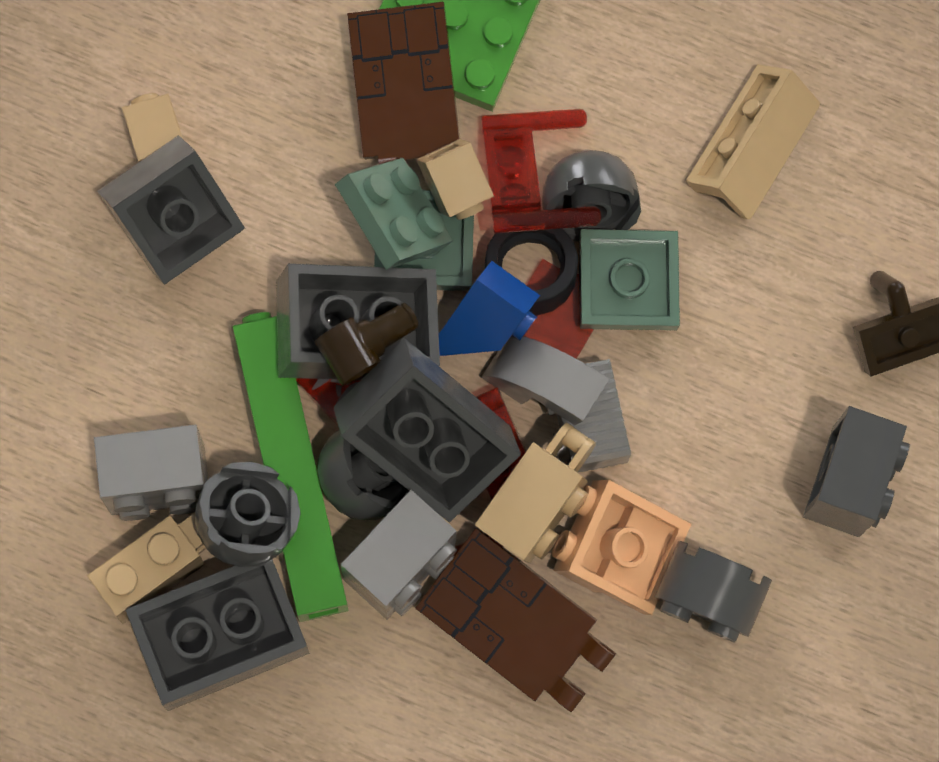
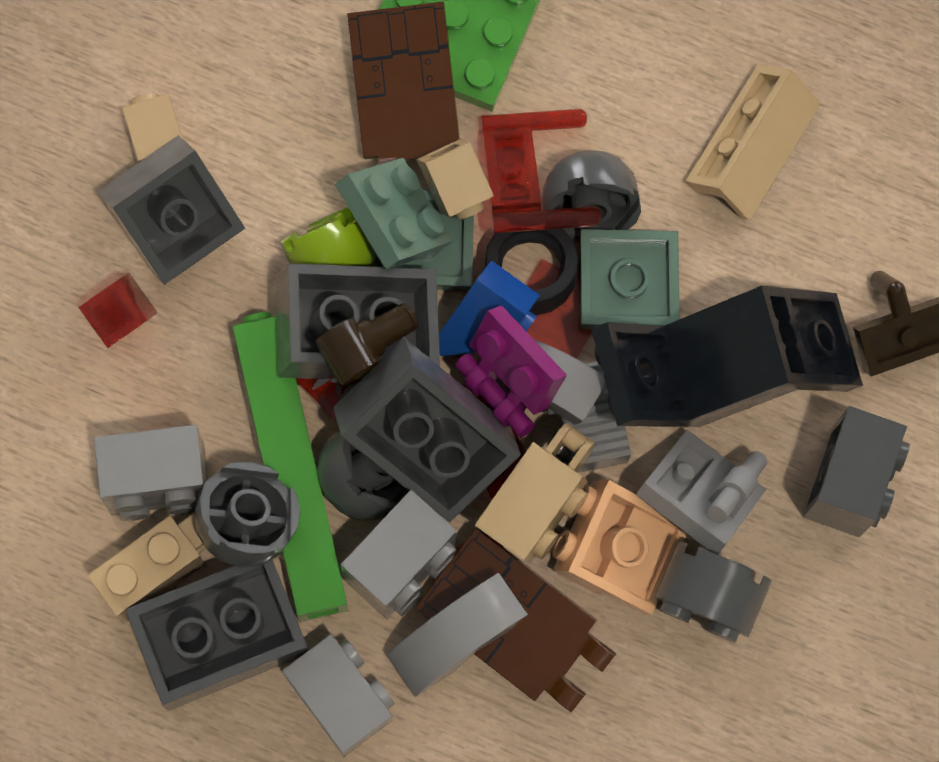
(118, 310): none -> clear red brick
(331, 241): none -> lime cylinder
(339, 694): none -> light grey brick
(456, 634): none -> light grey brick
(521, 365): none -> magenta plate
(704, 490): none -> light grey plate
(726, 358): none -> black bracket

